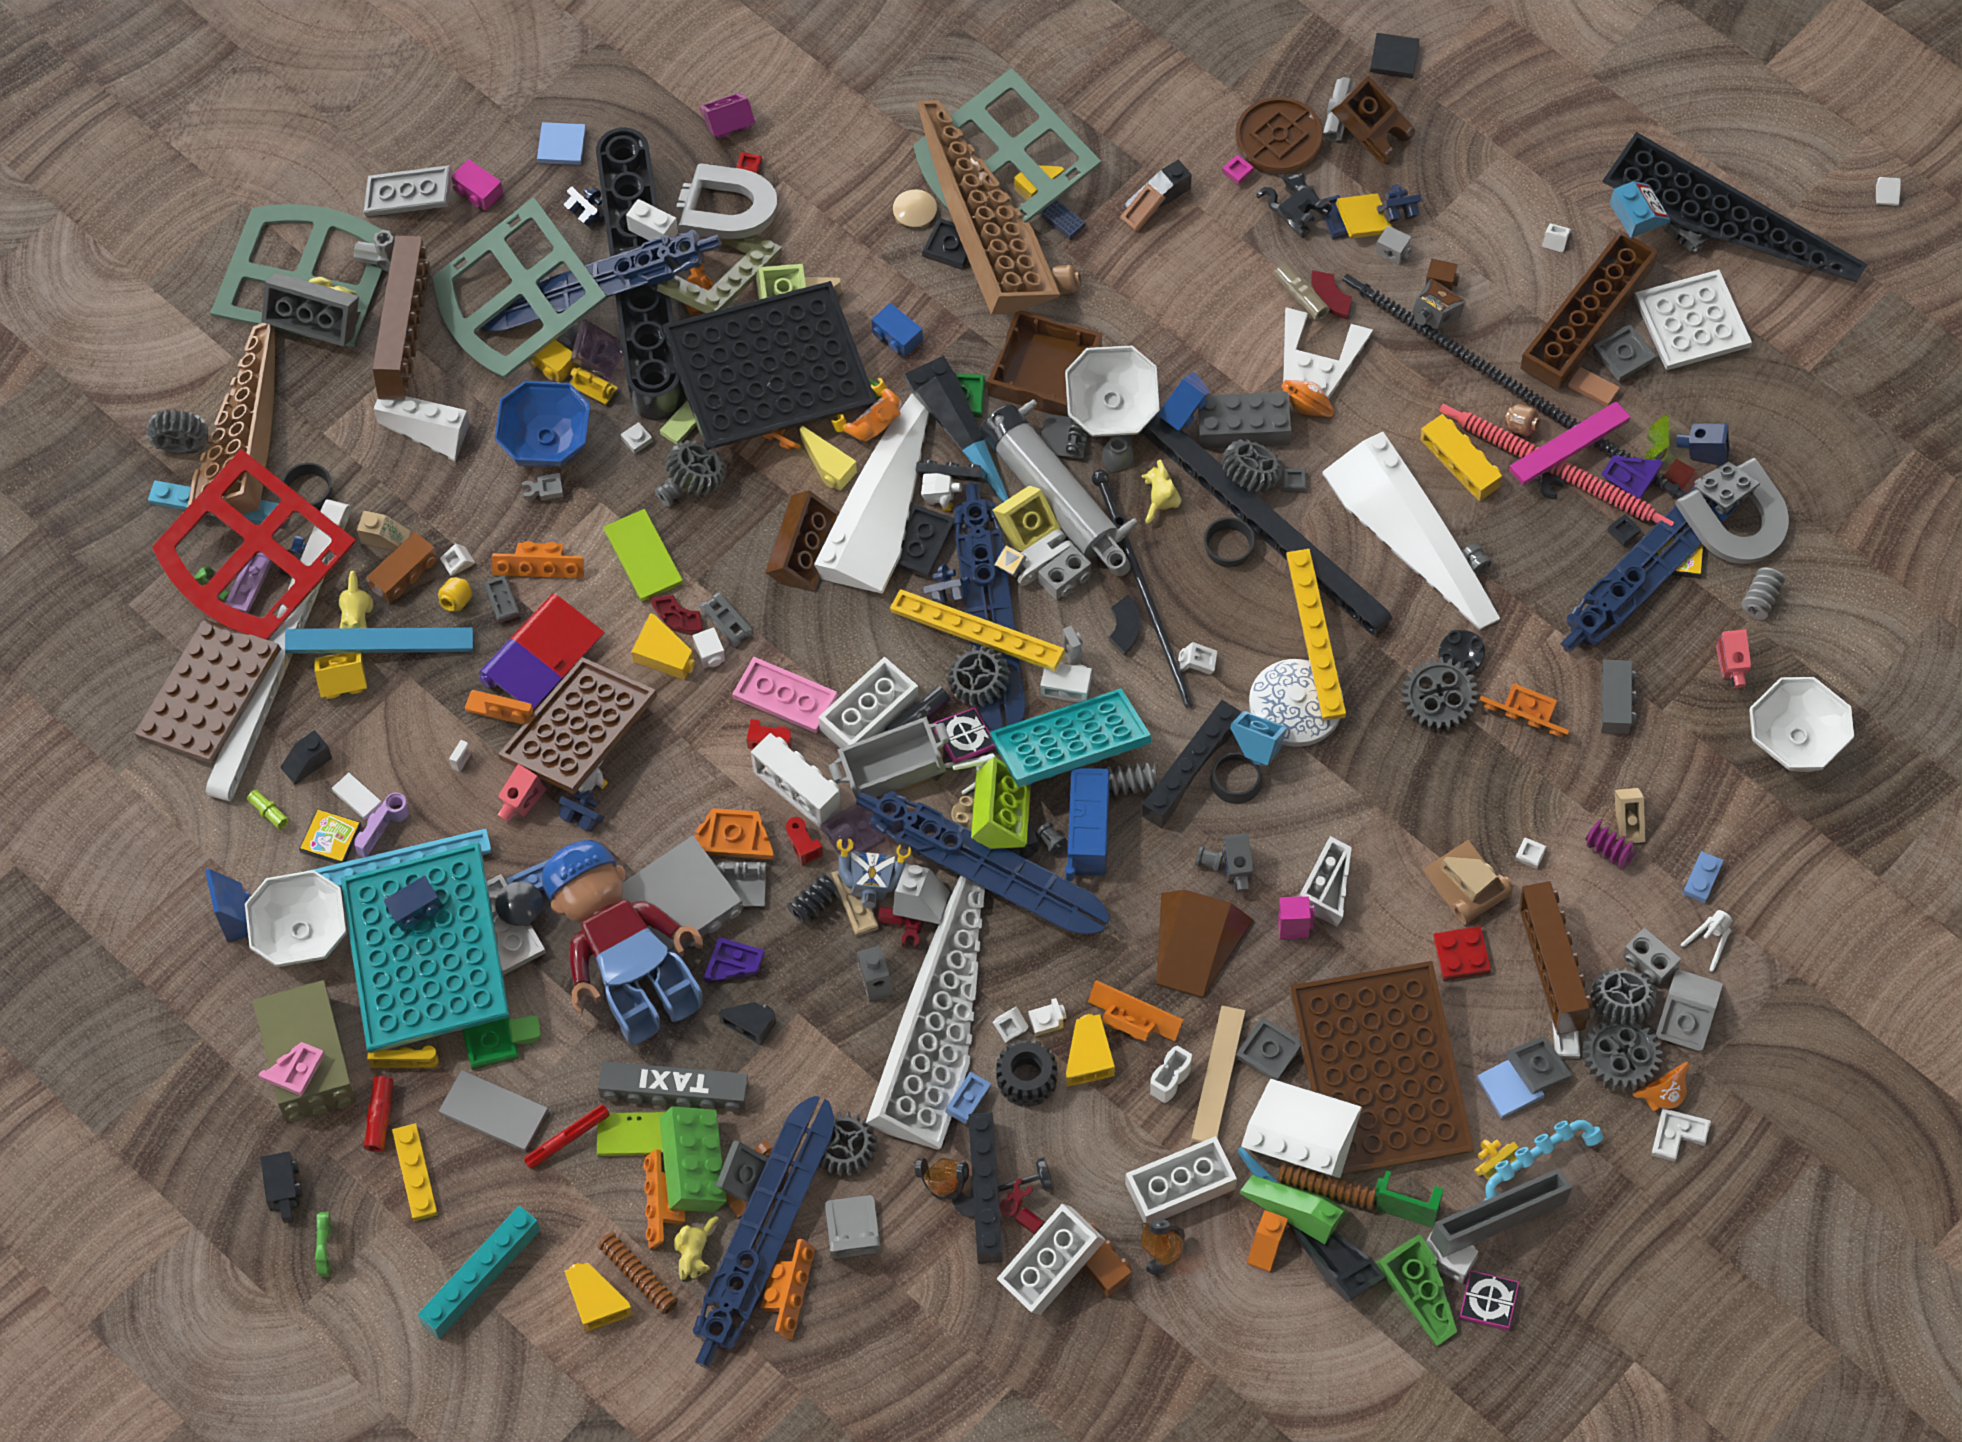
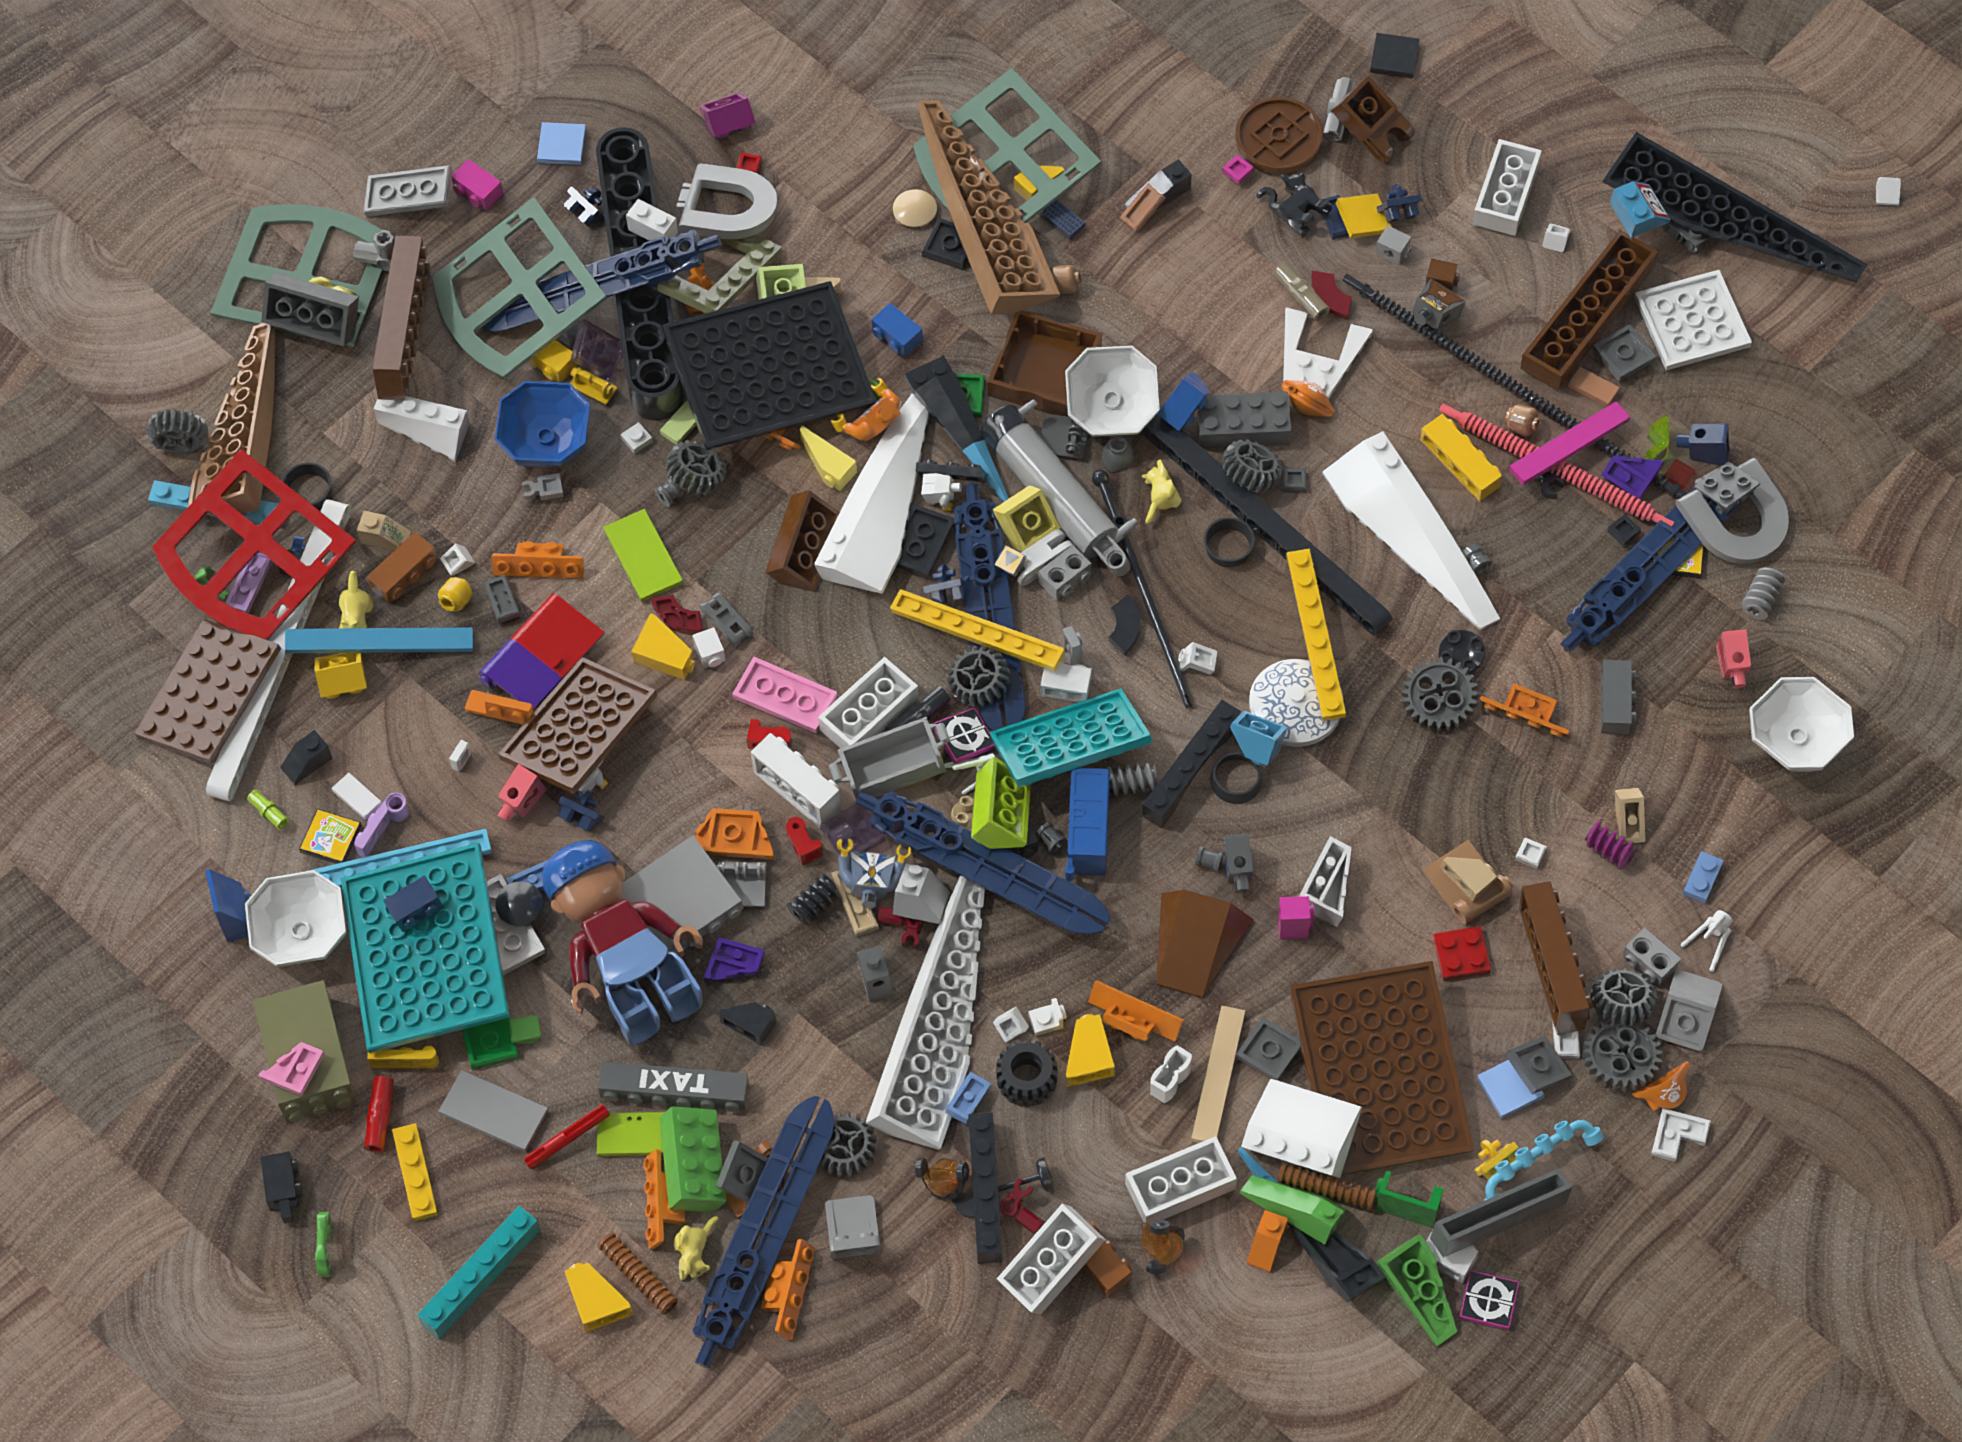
(1507, 187): none -> white brick

